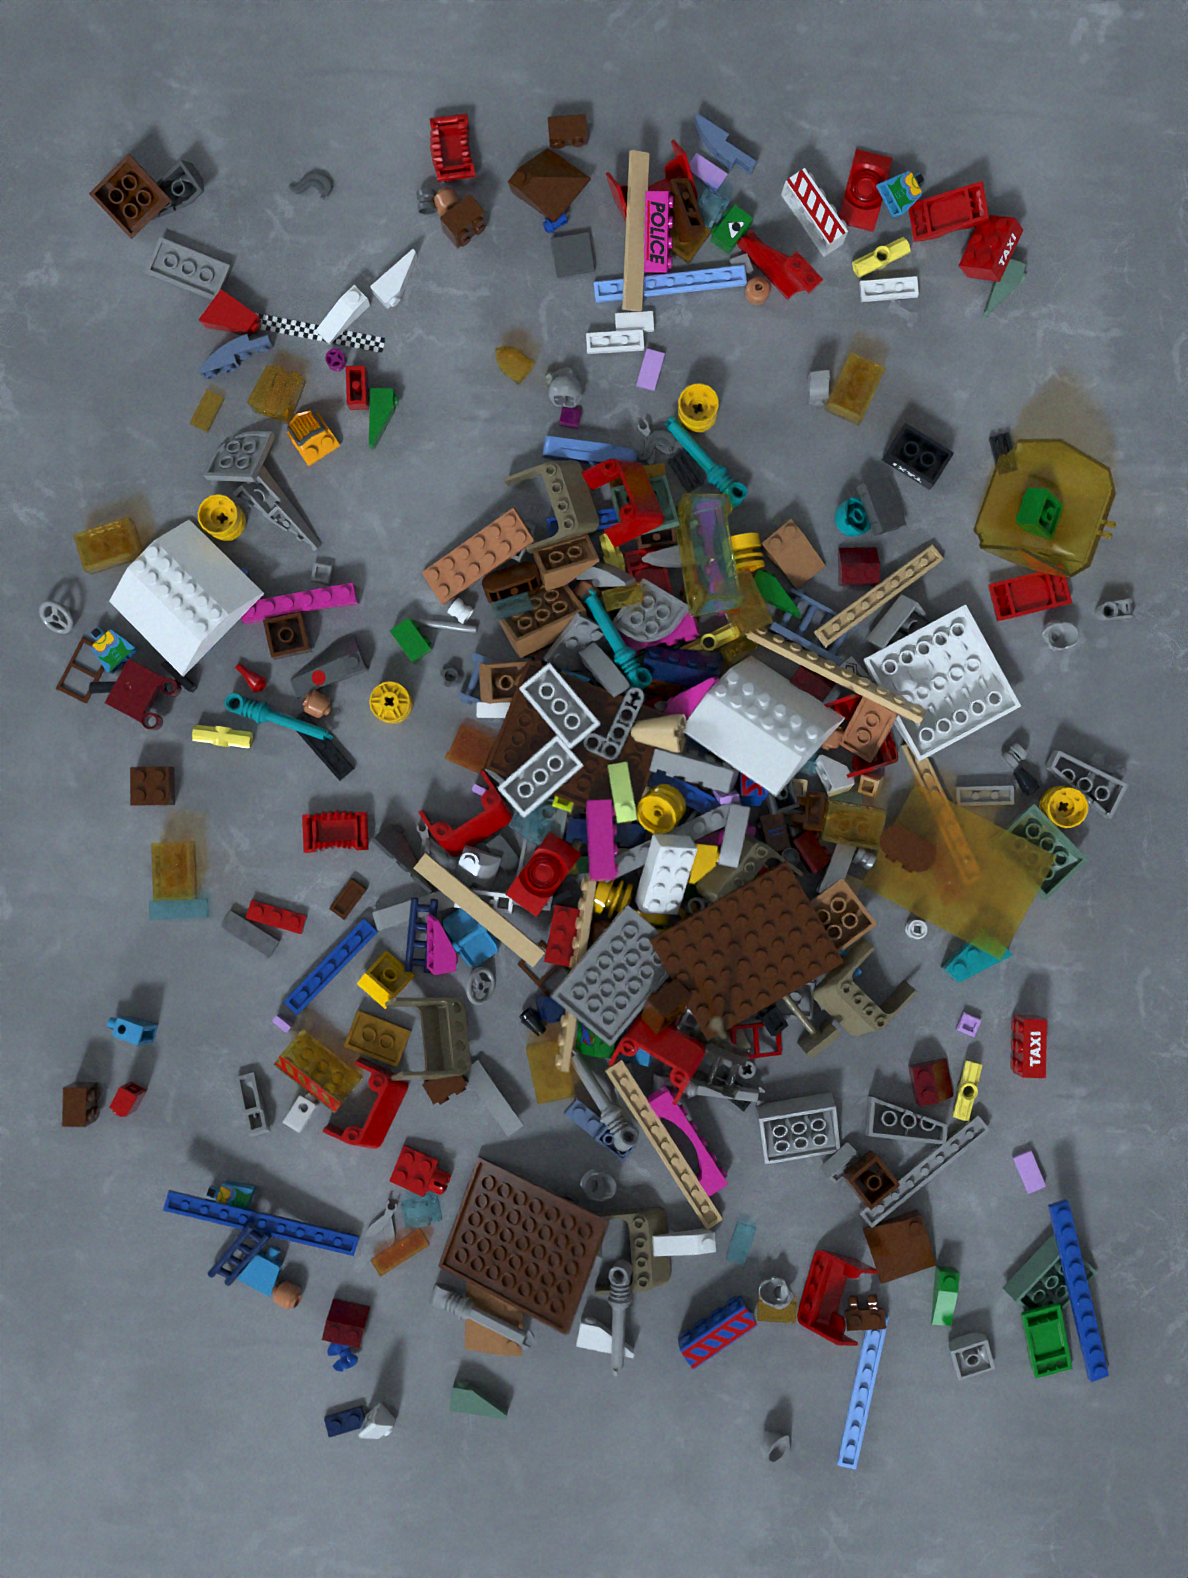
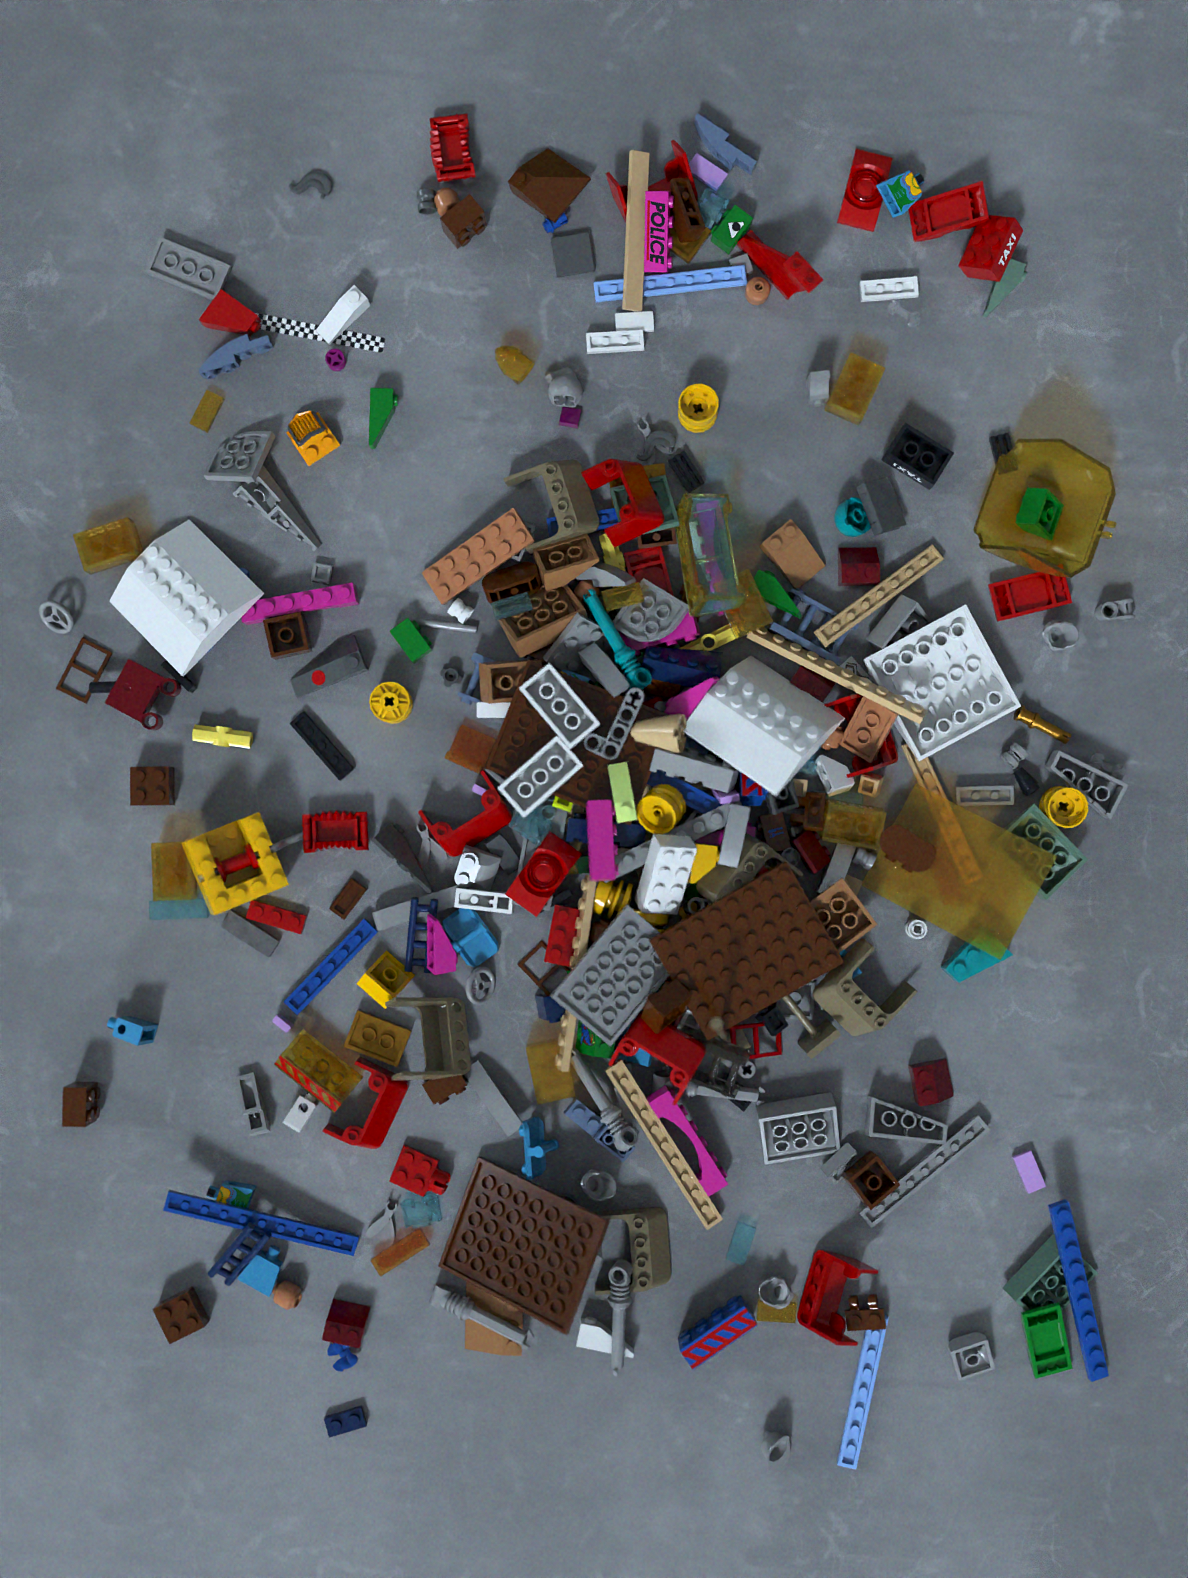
(111, 649): torso -> none
(127, 1099): red brick -> none
(130, 196): reddish brown slope -> none
(181, 1315): none -> reddish brown brick
(182, 185): dark grey wedge -> none
(216, 509): yellow wheel -> none
(236, 863): none -> yellow piece
(255, 681): red cone -> none
(262, 713): teal piece -> none
(277, 394): clear yellow slope -> none
(316, 704): nougat head -> none
(357, 388): red brick -> none
(377, 1423): white slope -> none
(392, 284): white slope -> none
(472, 1400): sand green slope -> none
(479, 909): tan tile -> none
(532, 1021): black cone -> none
(535, 1147): none -> dark azure shield
(567, 131): reddish brown brick -> none
(585, 451): medium blue piece -> none
(650, 369): lavender tile -> none
(664, 558): light grey slope -> none
(684, 1243): white slope -> none
(715, 472): teal piece -> none
(737, 649): clear yellow plate -> none
(743, 552): yellow wheel -> none
(814, 212): white brick -> none
(890, 251): light yellow piece -> none
(900, 1246): reddish brown slope -> none
(945, 1295): green slope -> none
(968, 1024): lavender tile -> none
(970, 1077): light yellow piece -> none
(1029, 1046): red brick -> none
(1034, 721): none -> pearl gold pin

